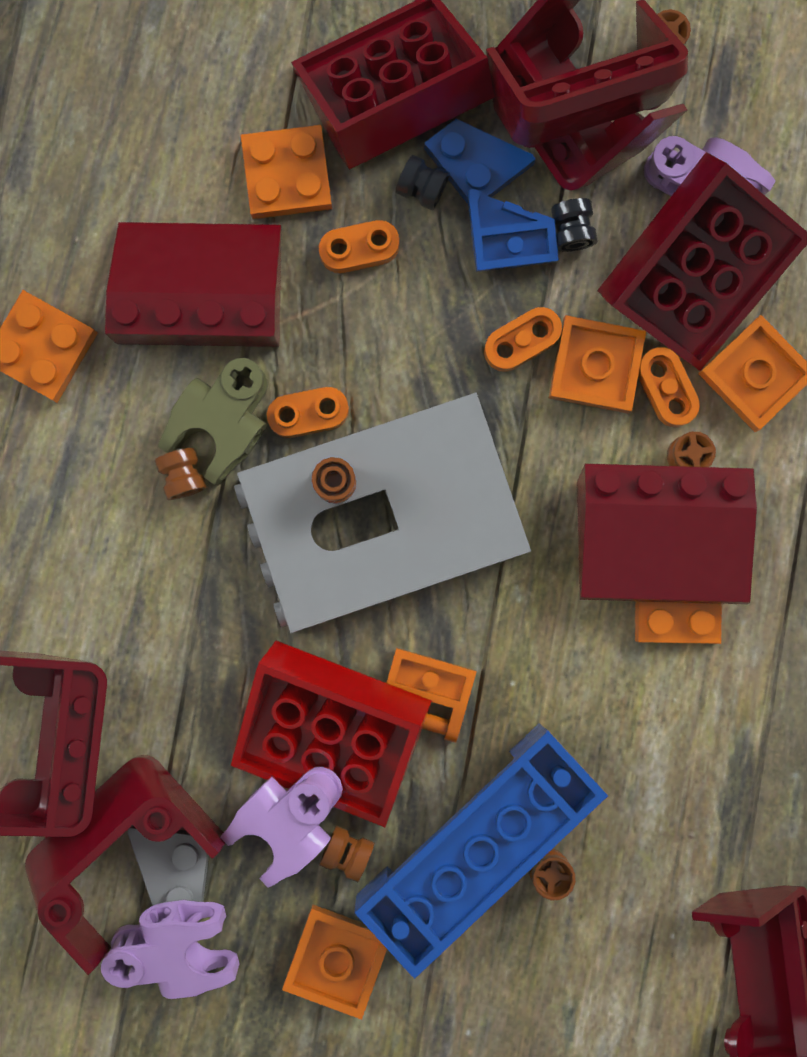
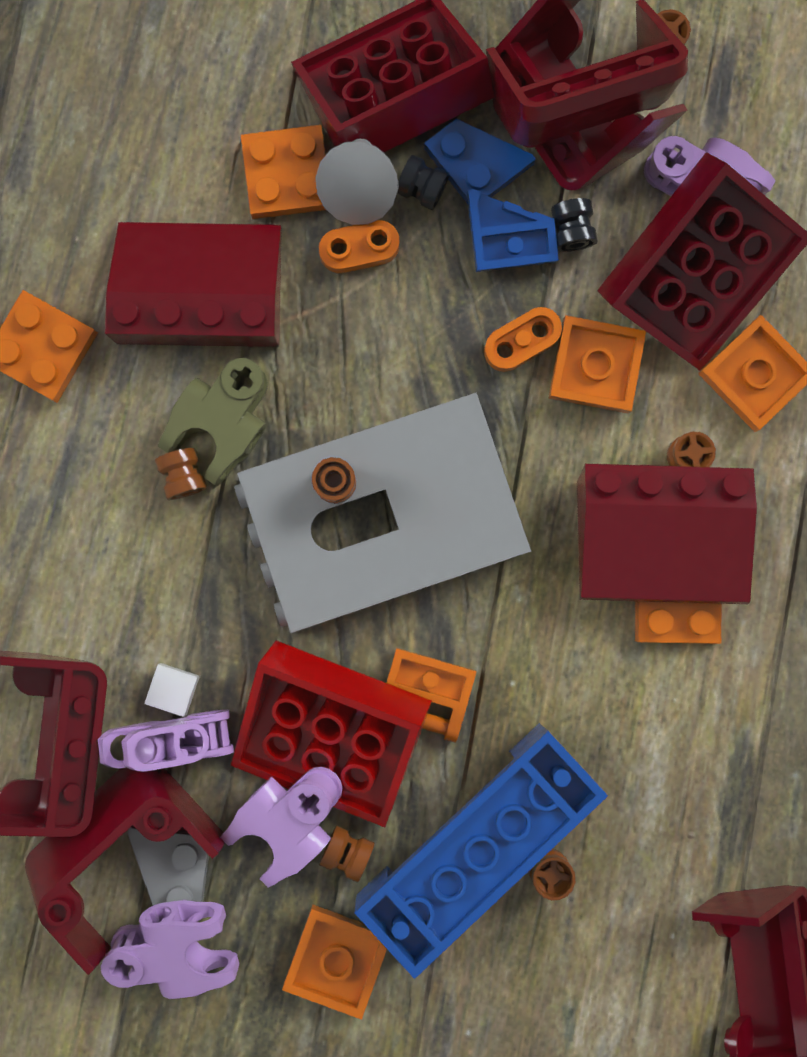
(169, 742): none -> lavender piece
(172, 689): none -> white tile
(307, 411): orange plate -> none
(356, 182): none -> light grey dish
(671, 386): orange plate -> none

